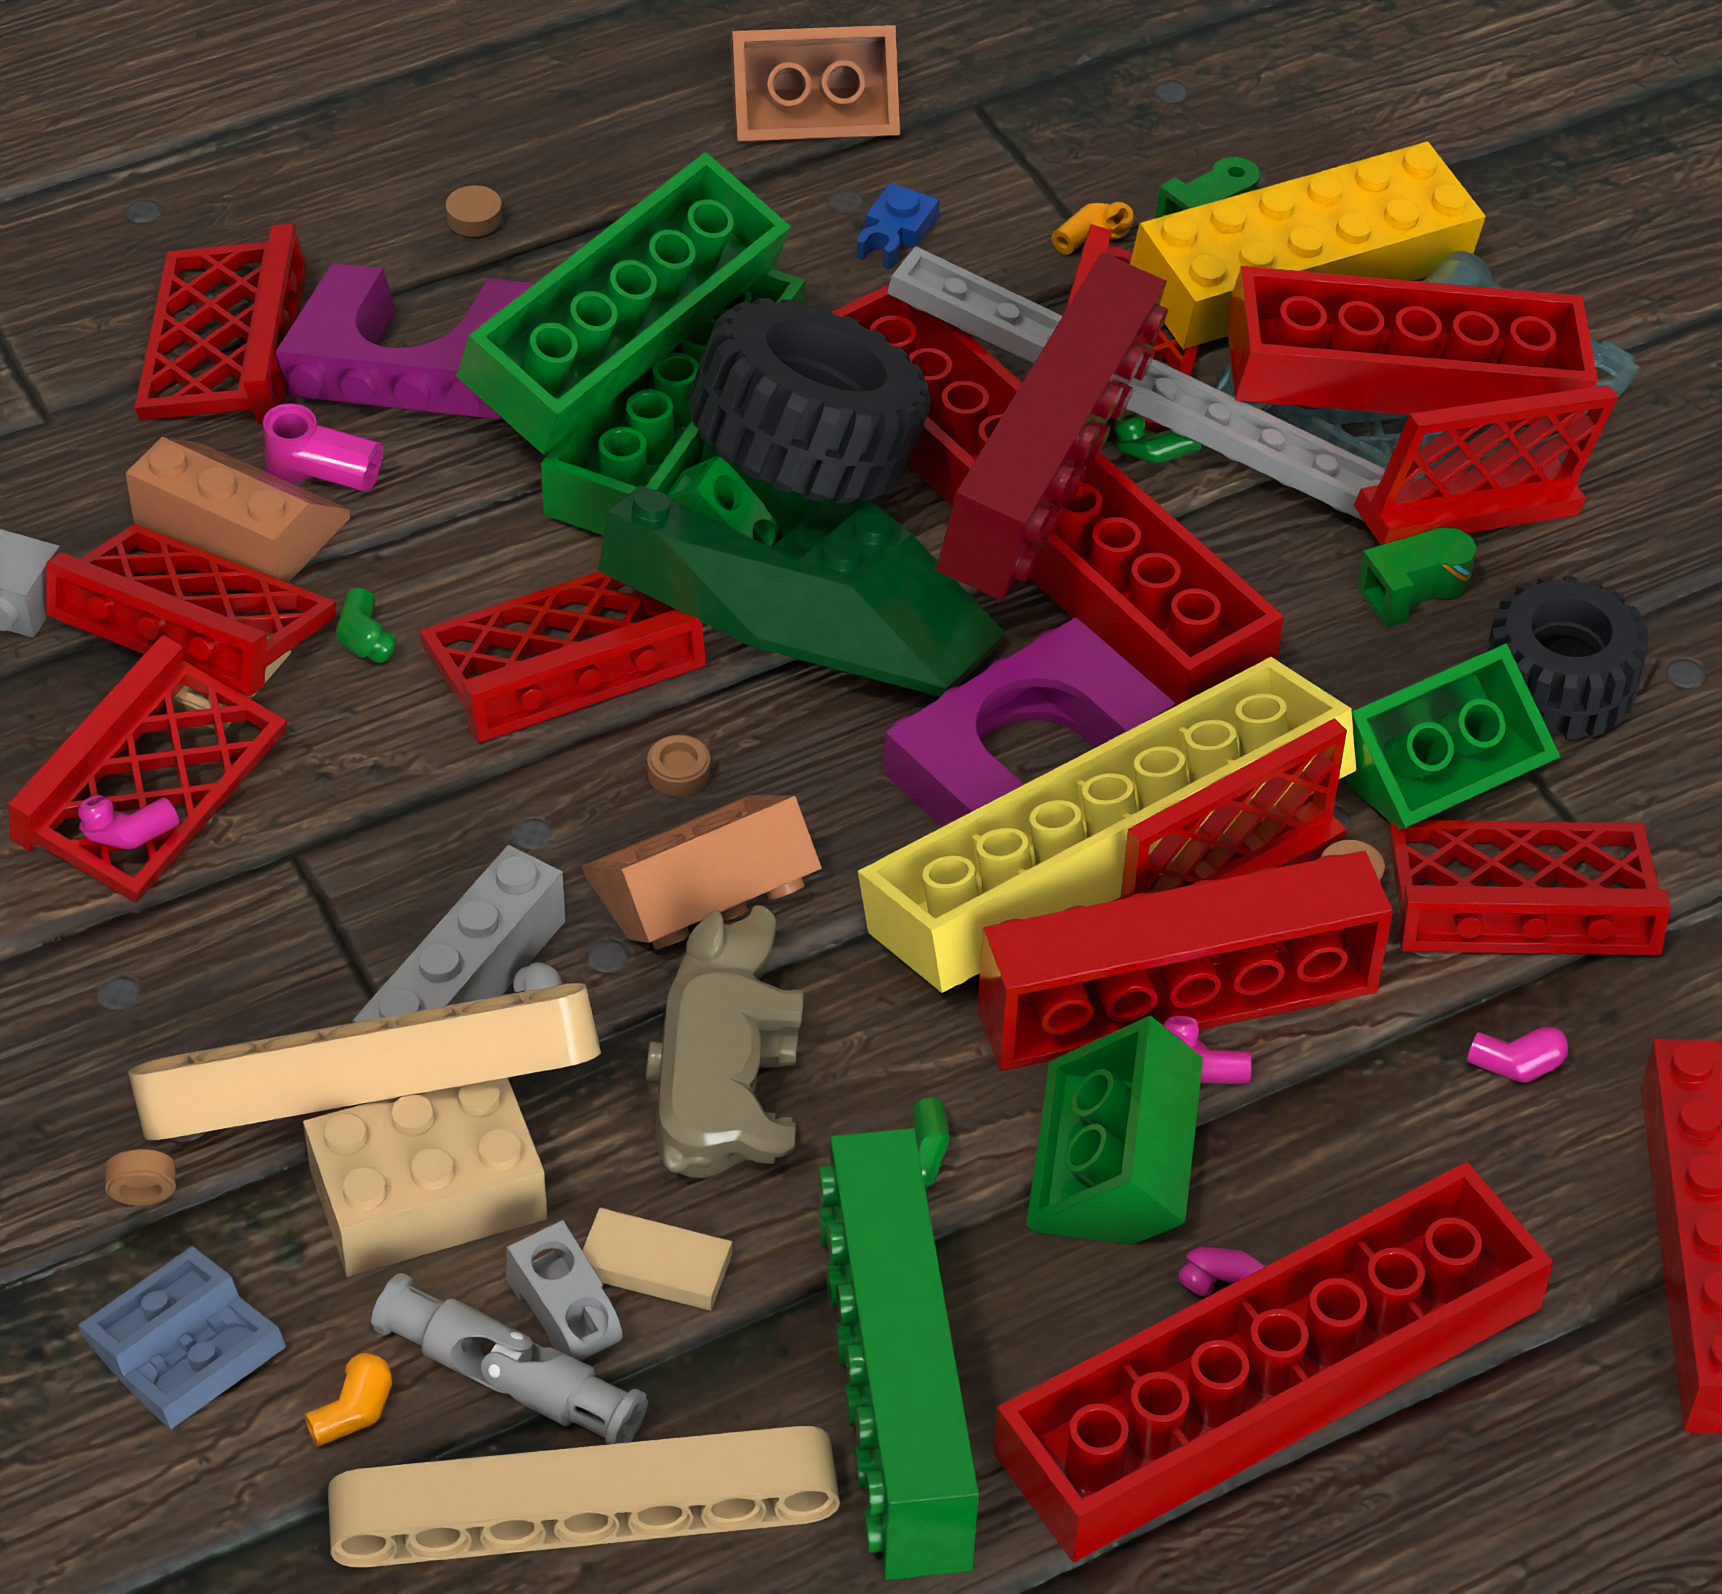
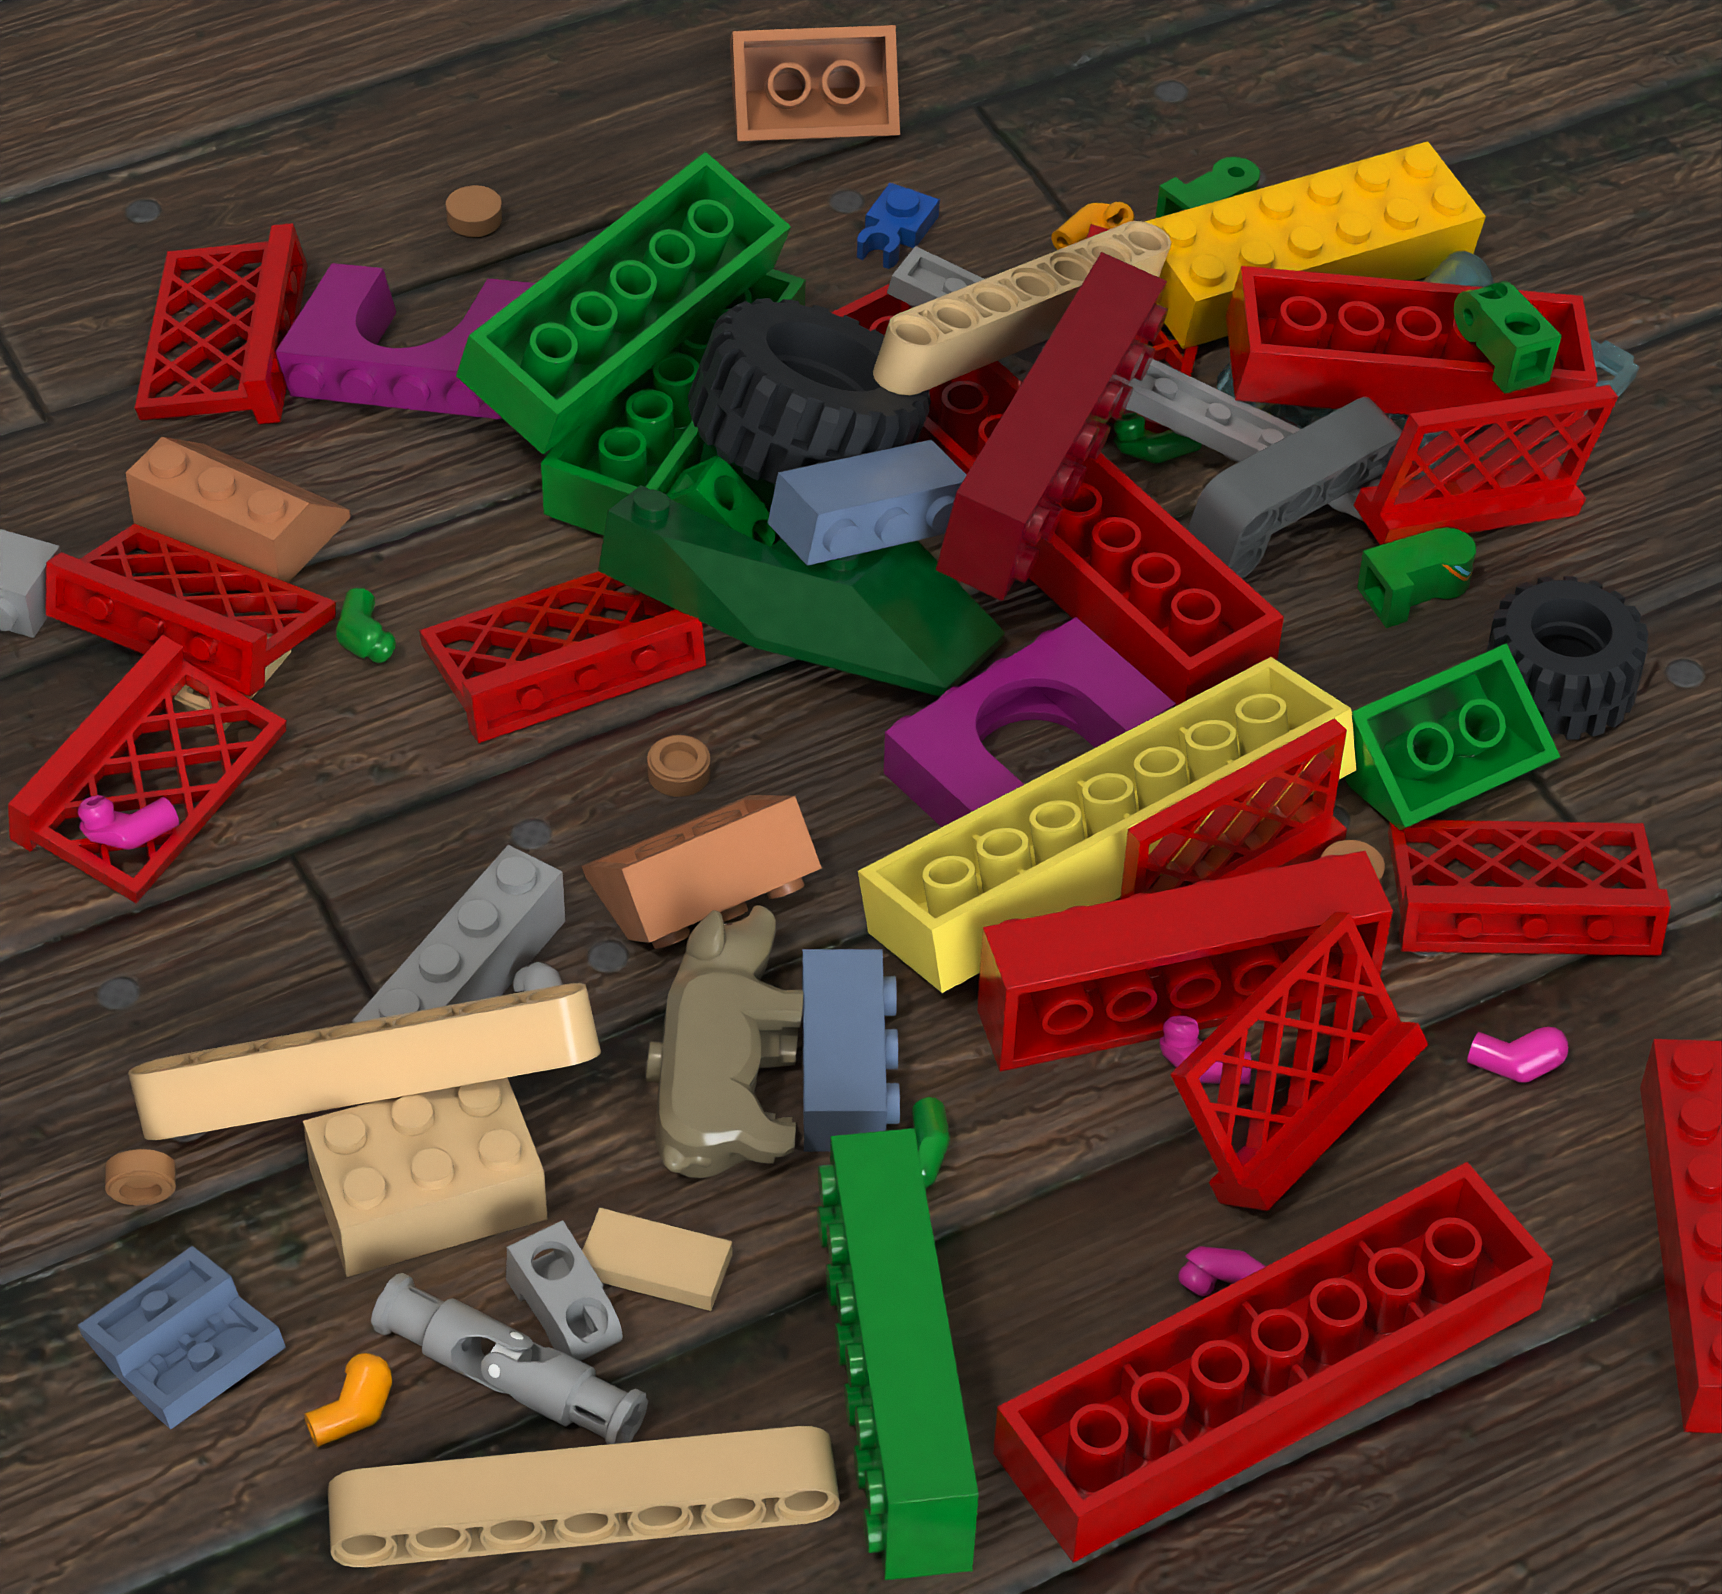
(302, 449): dark pink piece -> none
(847, 1045): none -> sand blue brick
(865, 501): none -> sand blue brick
(1003, 311): none -> tan beam
(1117, 1137): green slope -> none
(1290, 481): none -> dark grey beam
(1318, 1103): none -> red fence
(1508, 334): none -> green leg

